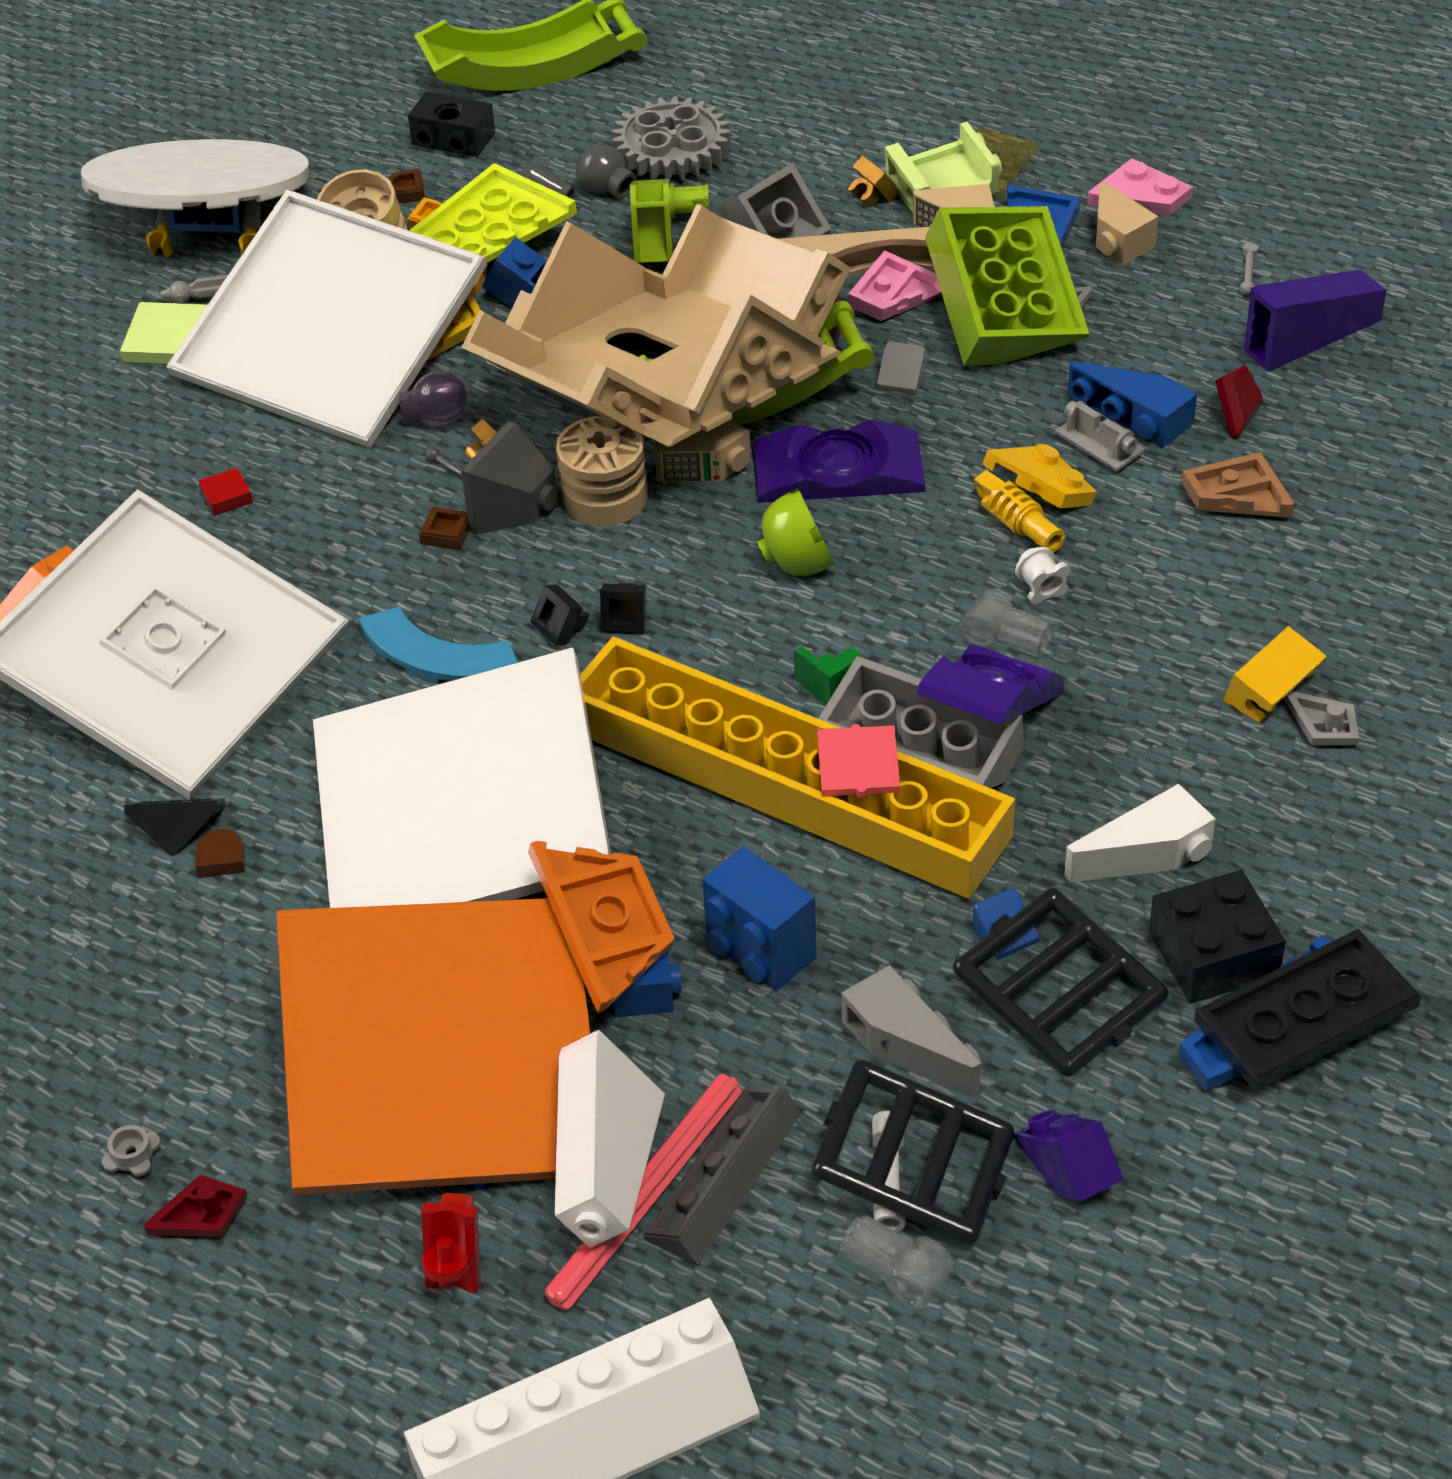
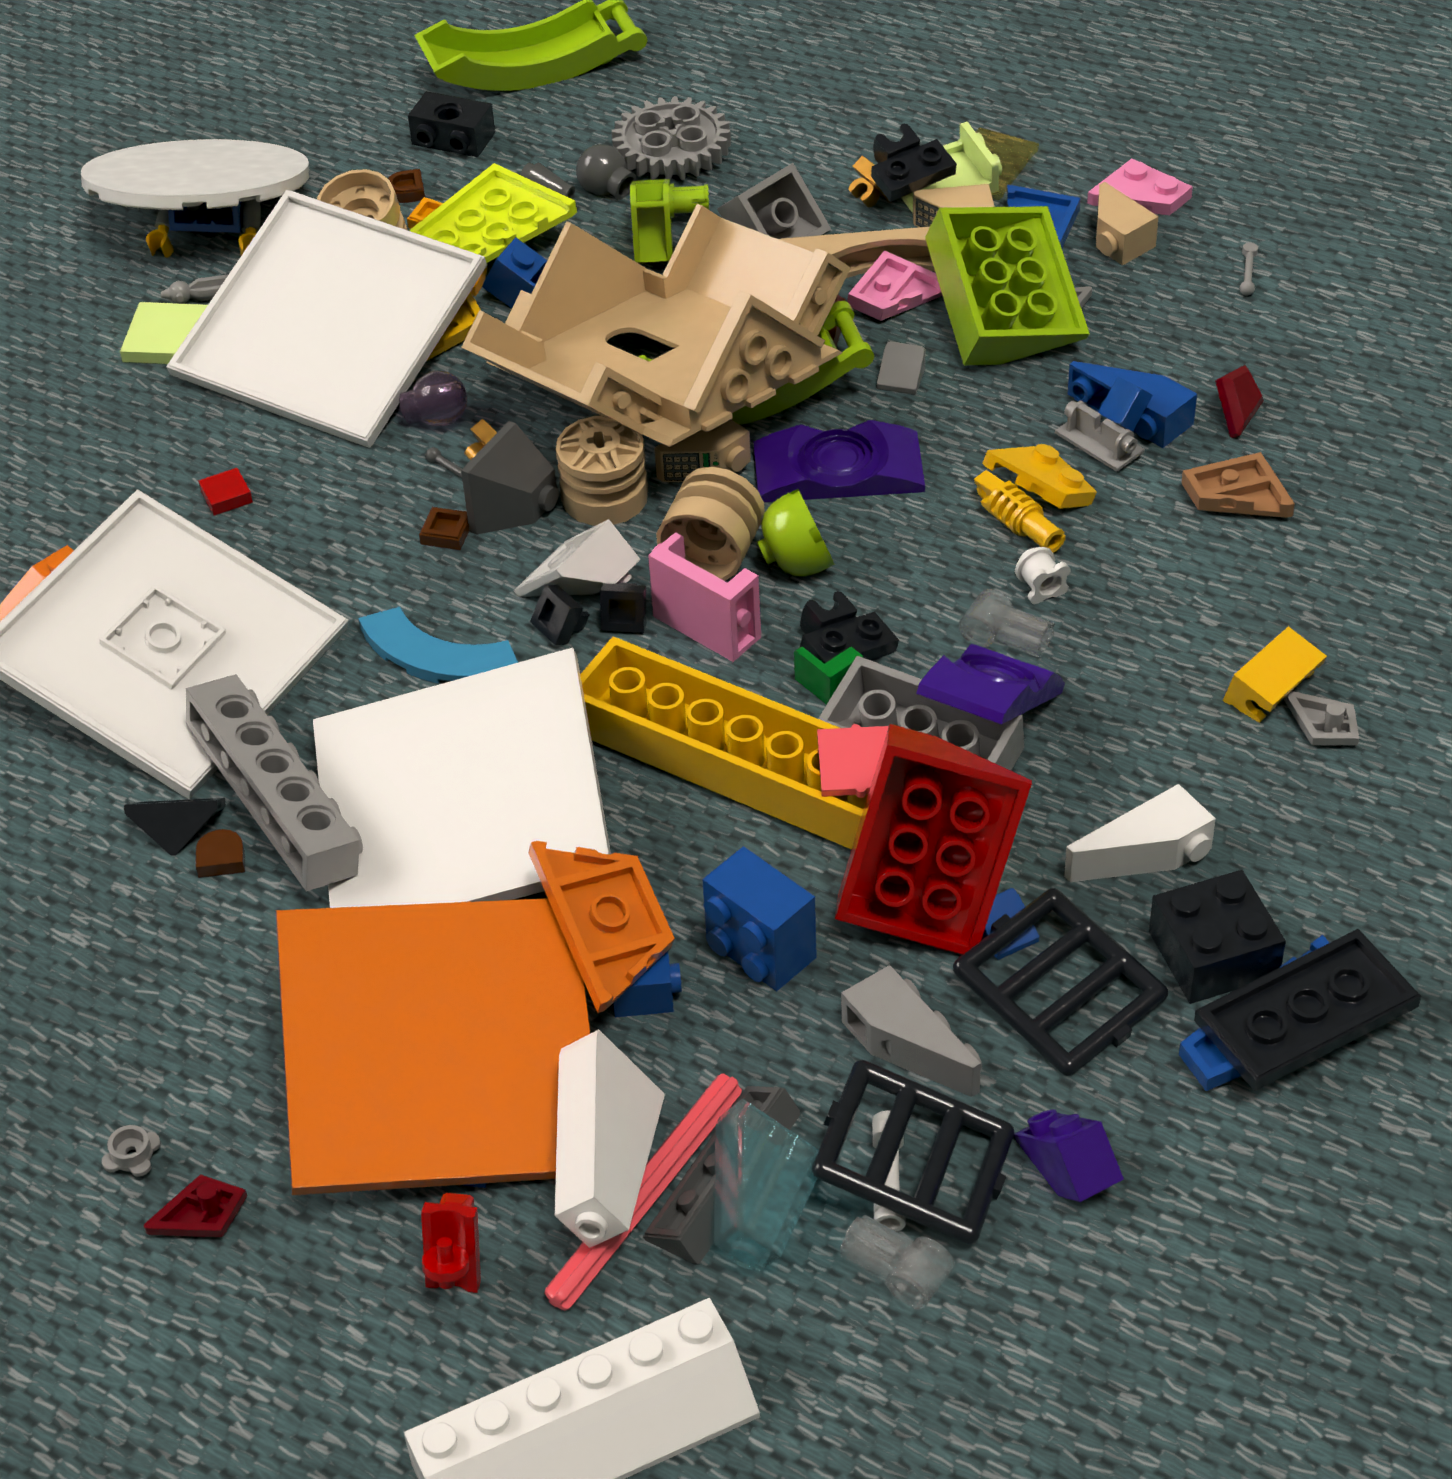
(273, 782): none -> light grey brick
(584, 563): none -> white slope
(702, 605): none -> bright pink panel
(716, 517): none -> tan wheel
(759, 1185): none -> clear light blue slope
(835, 630): none -> black plate
(908, 165): none -> black plate
(931, 842): none -> red slope
(1125, 403): none -> blue slope
(1308, 314): dark purple slope -> none

